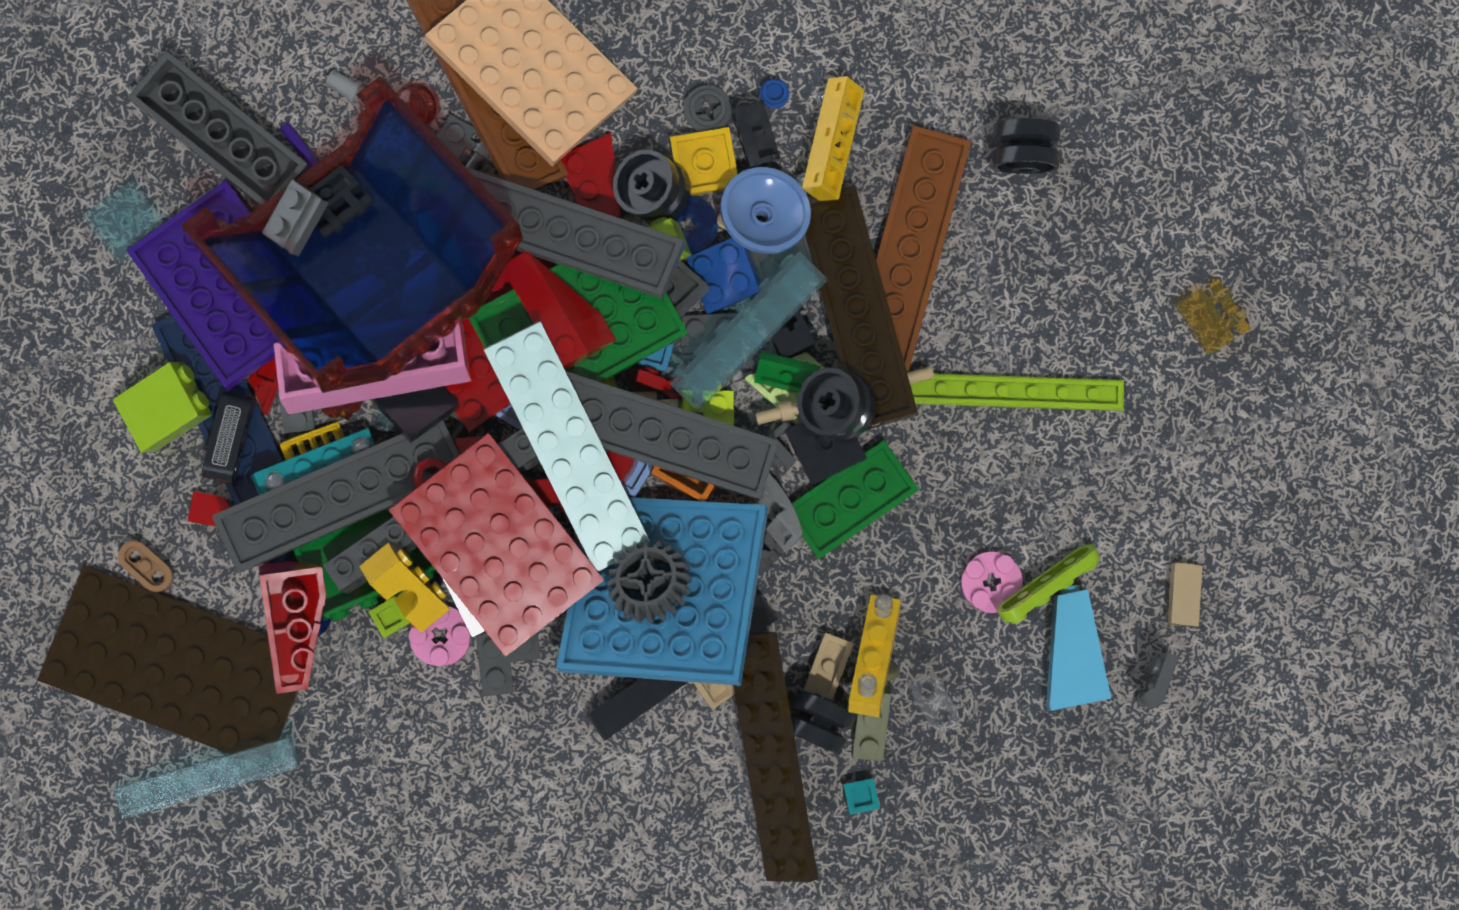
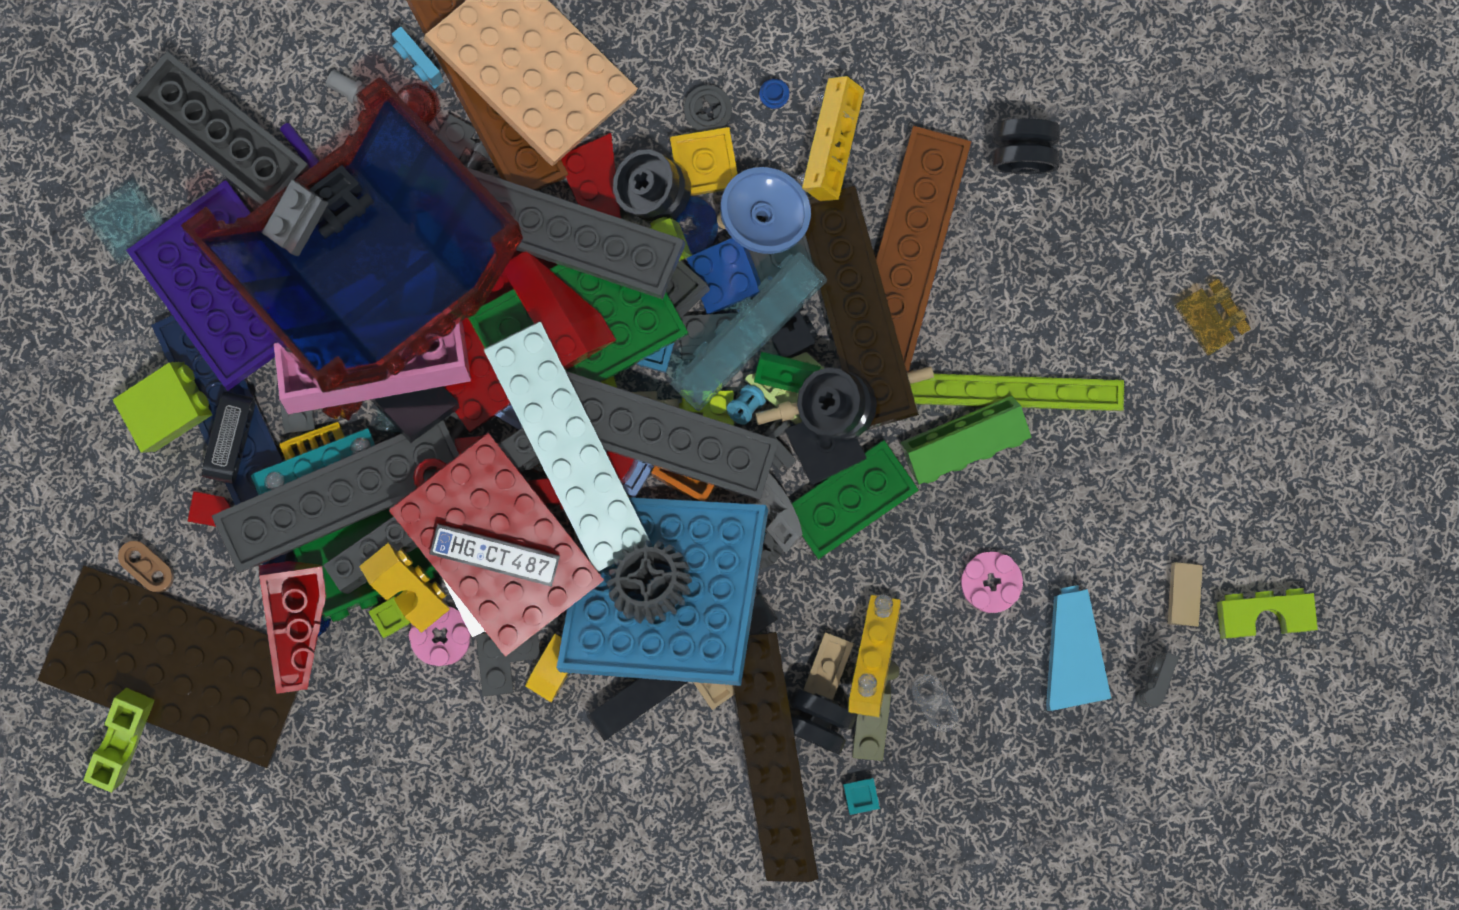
(125, 727): none -> lime arch
(206, 777): clear light blue plate -> none
(265, 385): red tile -> none
(422, 64): none -> medium azure plate
(494, 554): none -> tile
(545, 677): none -> yellow slope
(649, 380): red plate -> none
(747, 405): none -> medium azure bush
(755, 133): black hinge -> none
(966, 440): none -> bright green brick
(1045, 585): lime plate -> none
(1239, 615): none -> lime arch

